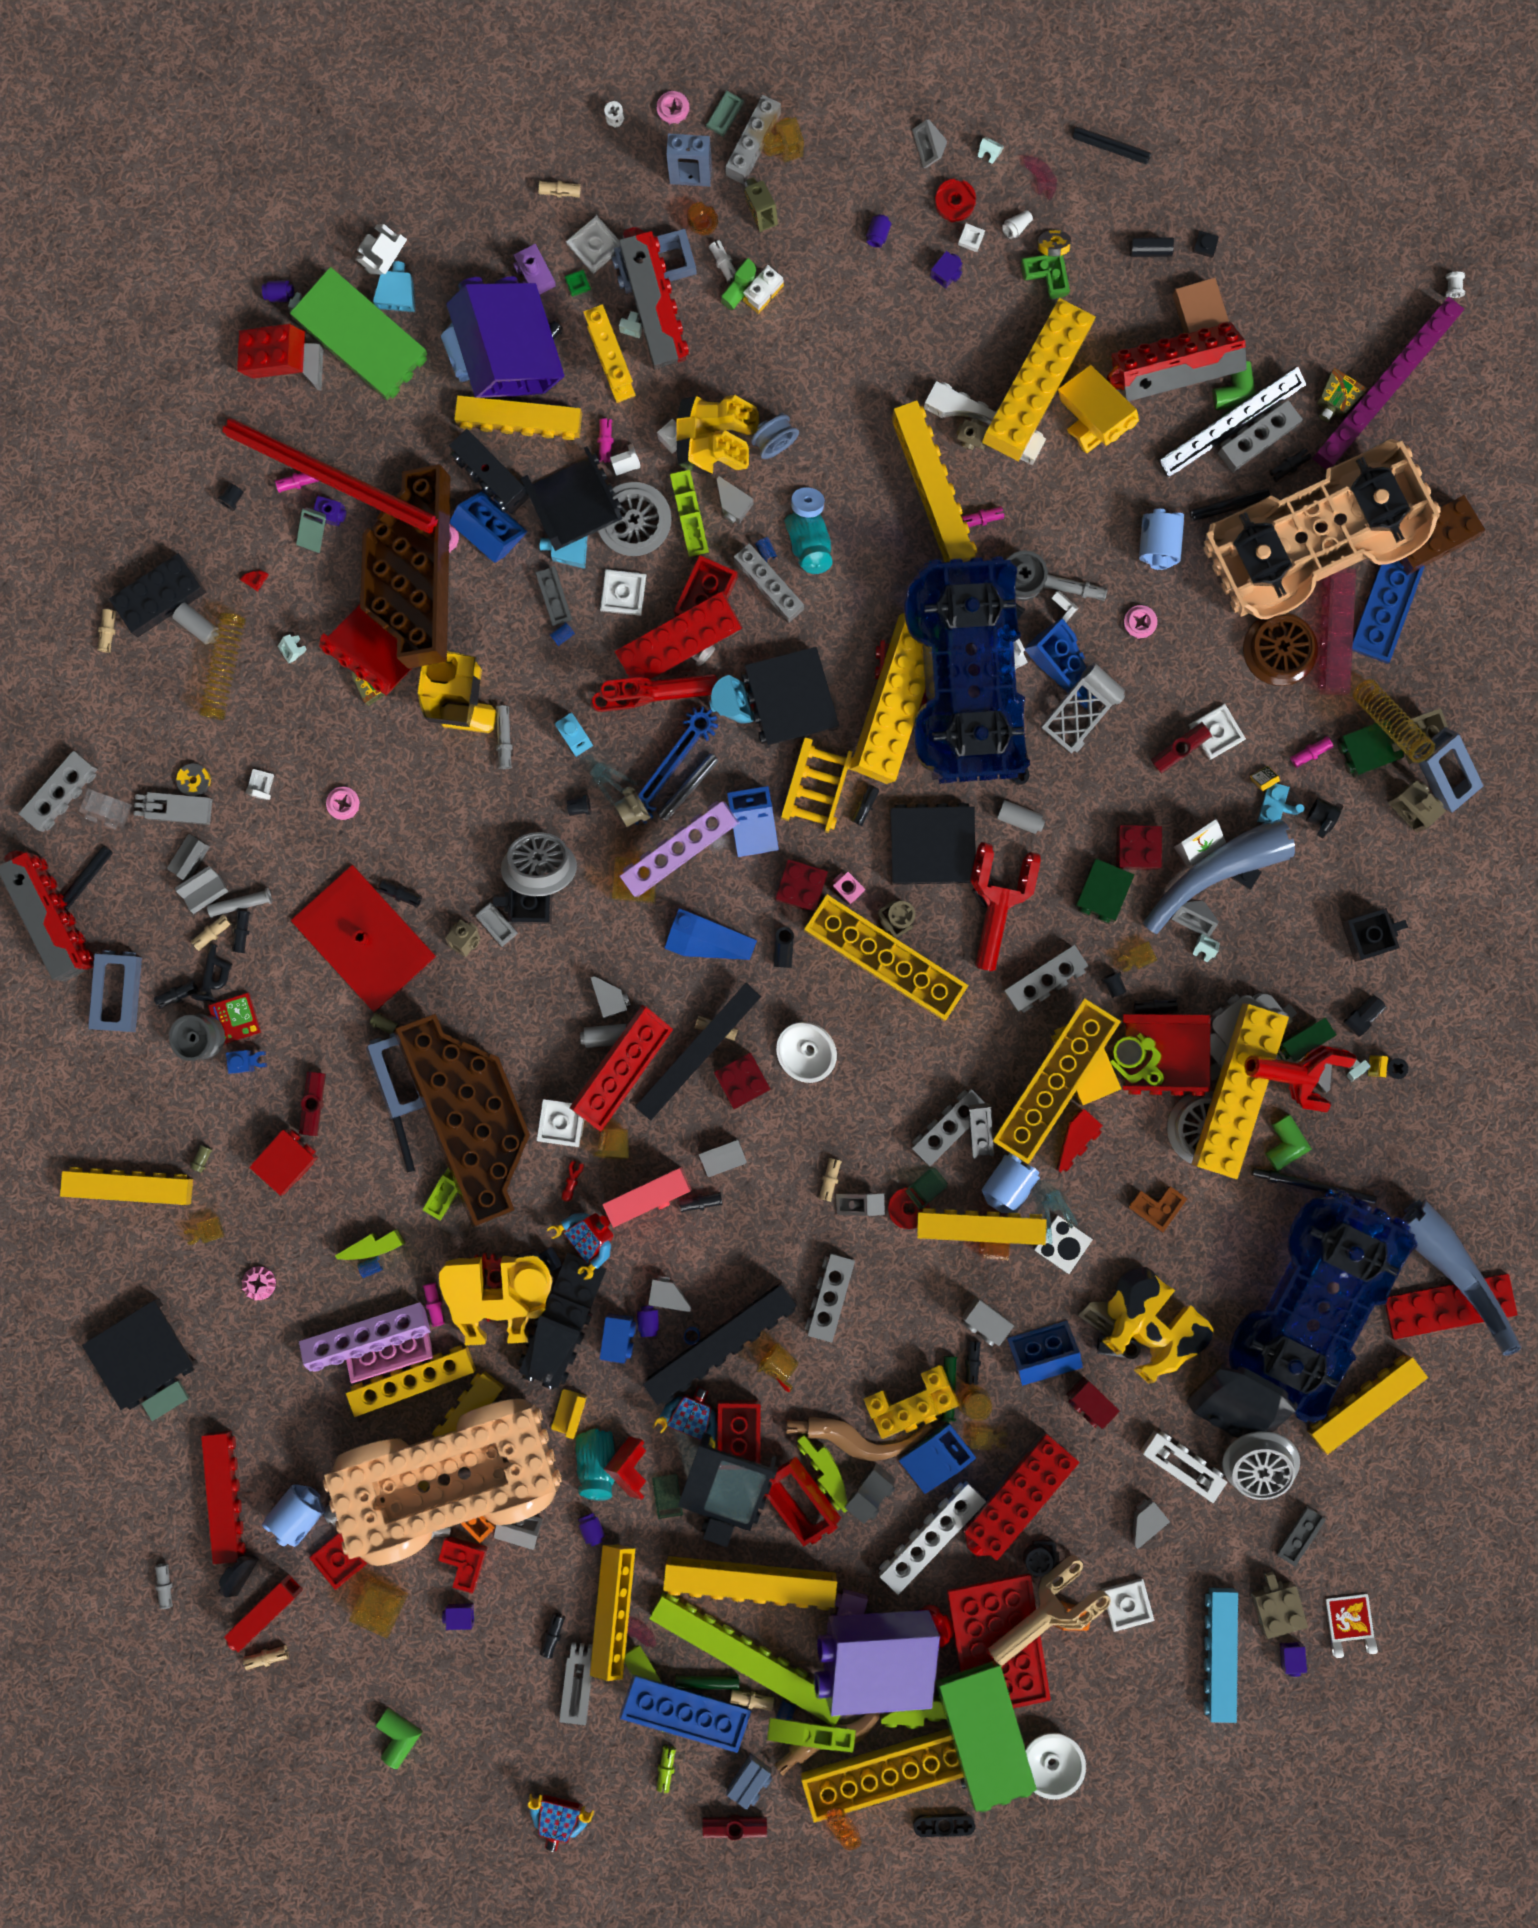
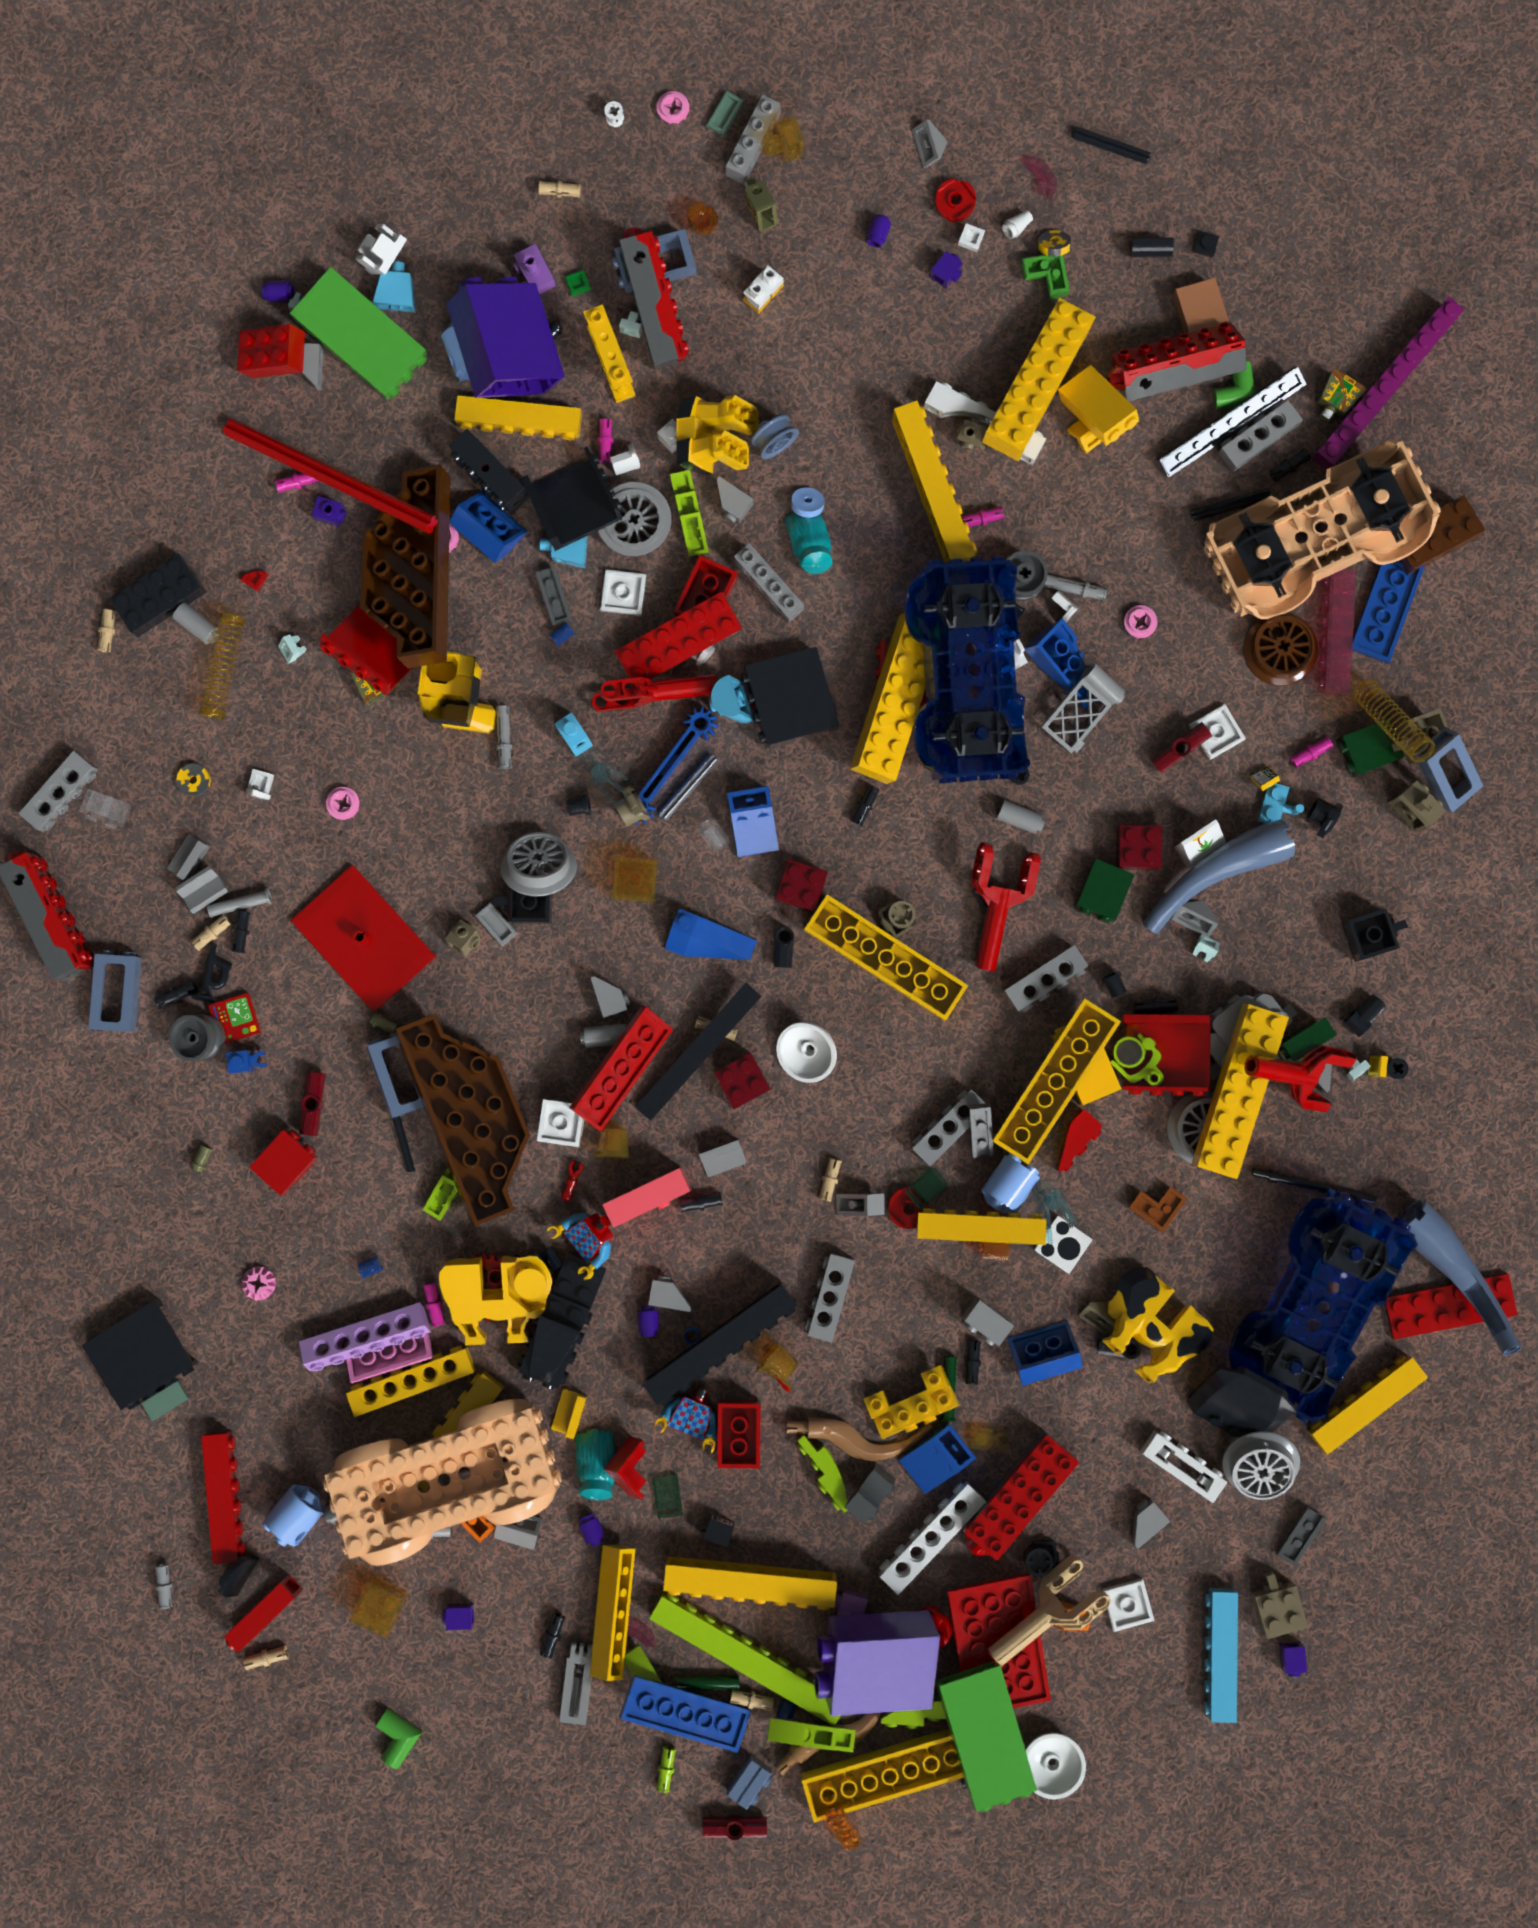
(86, 876): black axle -> none
(126, 1187): yellow brick -> none
(179, 808): light grey hinge -> none
(207, 1231): clear yellow plate -> none
(230, 497): black bush -> none
(311, 530): sand green piece -> none
(334, 1563): red tile -> none
(372, 1246): lime slope -> none
(400, 893): black pin -> none
(468, 1559): red panel -> none
(557, 1819): torso -> none
(594, 244): white tile -> none
(616, 1338): blue brick -> none
(639, 885): lavender brick -> none
(699, 149): sand blue piece -> none
(723, 260): white pin -> none
(726, 1486): panel -> none
(743, 278): bright green brick -> none
(771, 550): blue piece -> none
(790, 1510): red piece -> none
(797, 790): yellow fence -> none
(854, 894): bright pink brick -> none
(932, 844): black panel -> none
(947, 1833): black beam -> none
(975, 1402): clear yellow hat -> none
(992, 147): light aqua tile -> none
(1097, 1407): dark red brick -> none
(1140, 956): clear yellow plate -> none
(1161, 539): light blue cylinder -> none
(1248, 878): black plate -> none
(1292, 1145): bright green brick -> none
(1350, 1620): flag -> none
(1455, 284): white bush -> none

